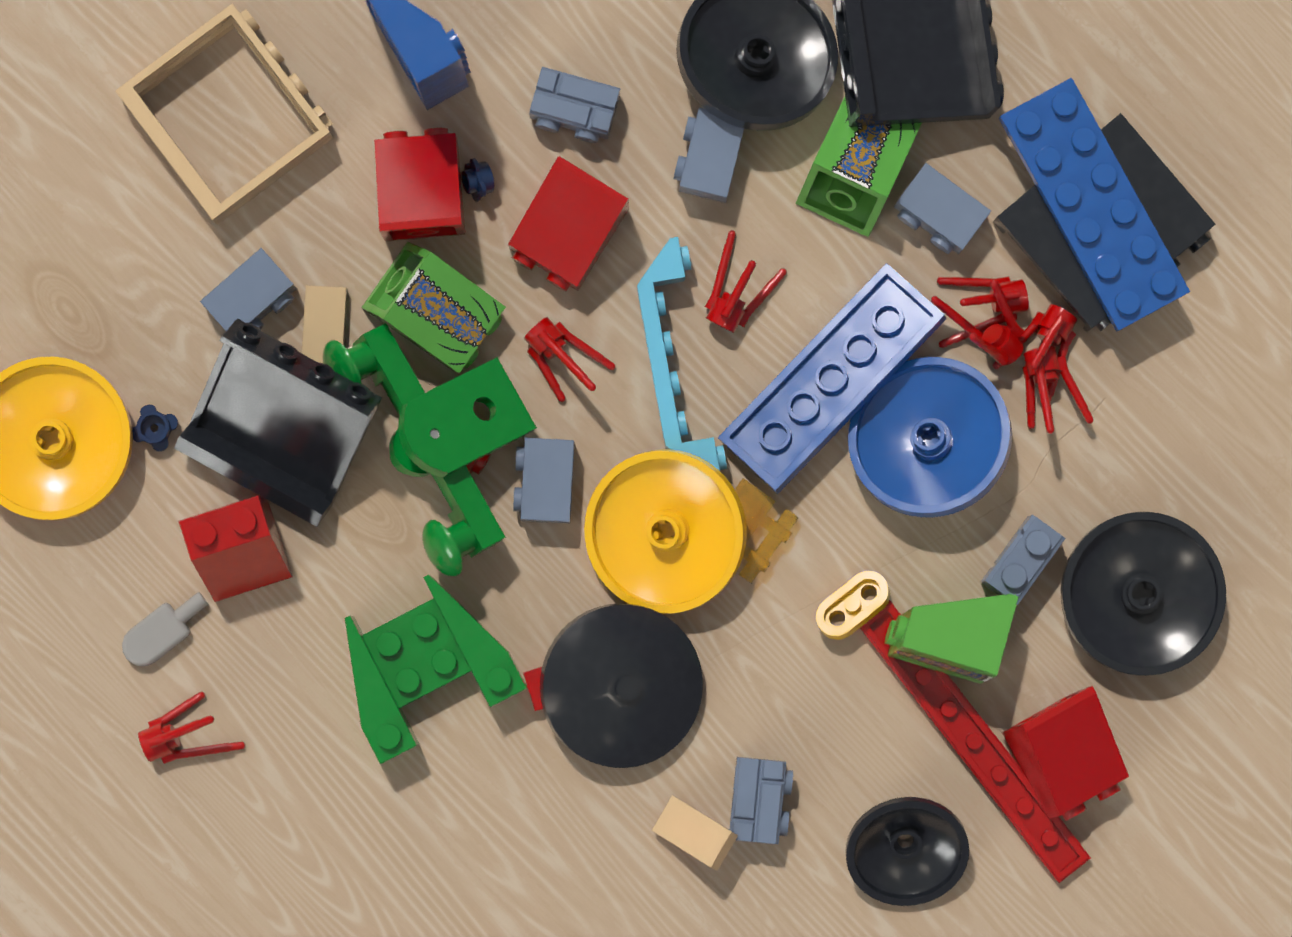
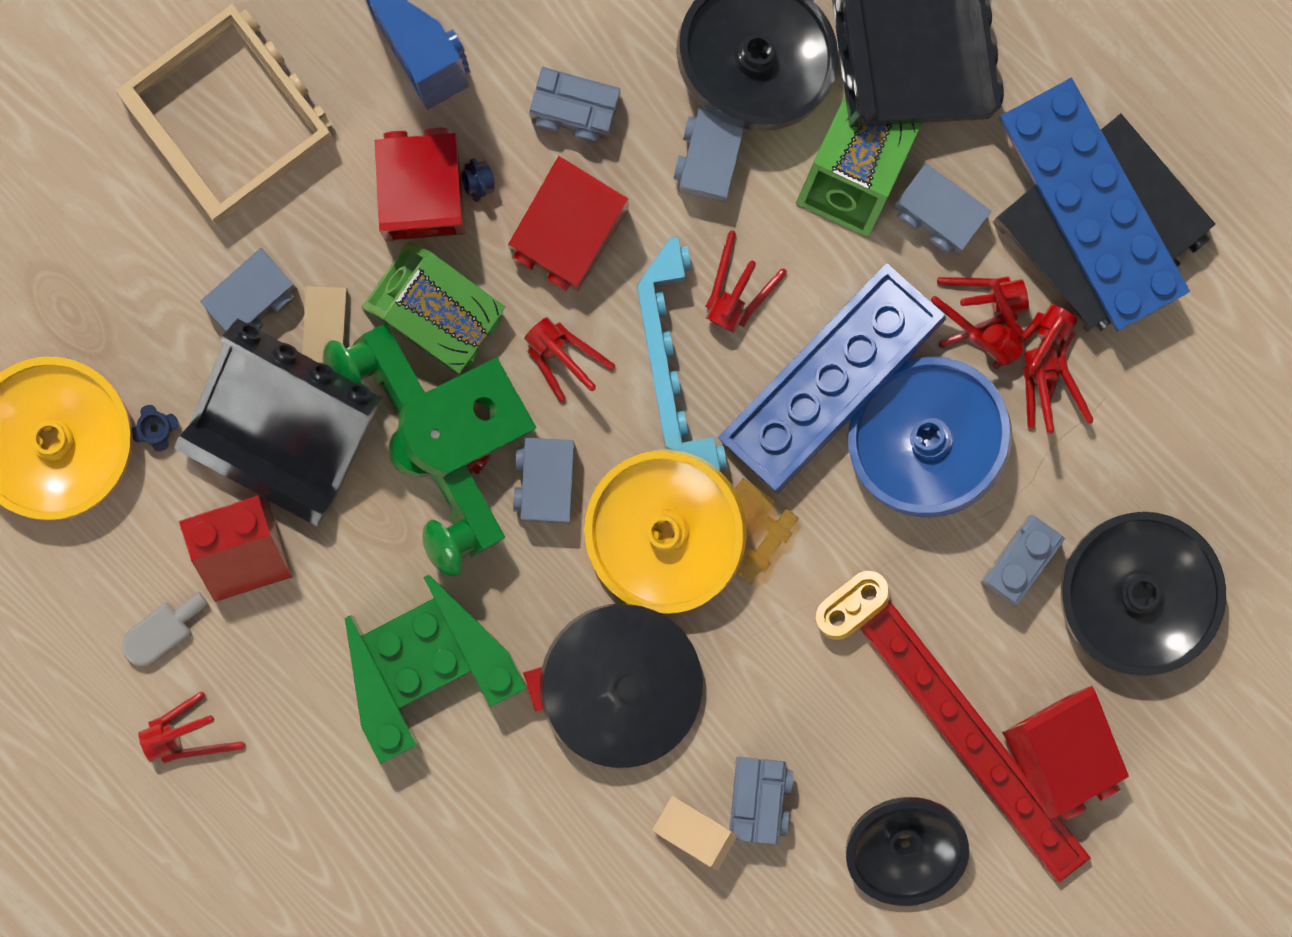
(955, 636): bright green slope -> none

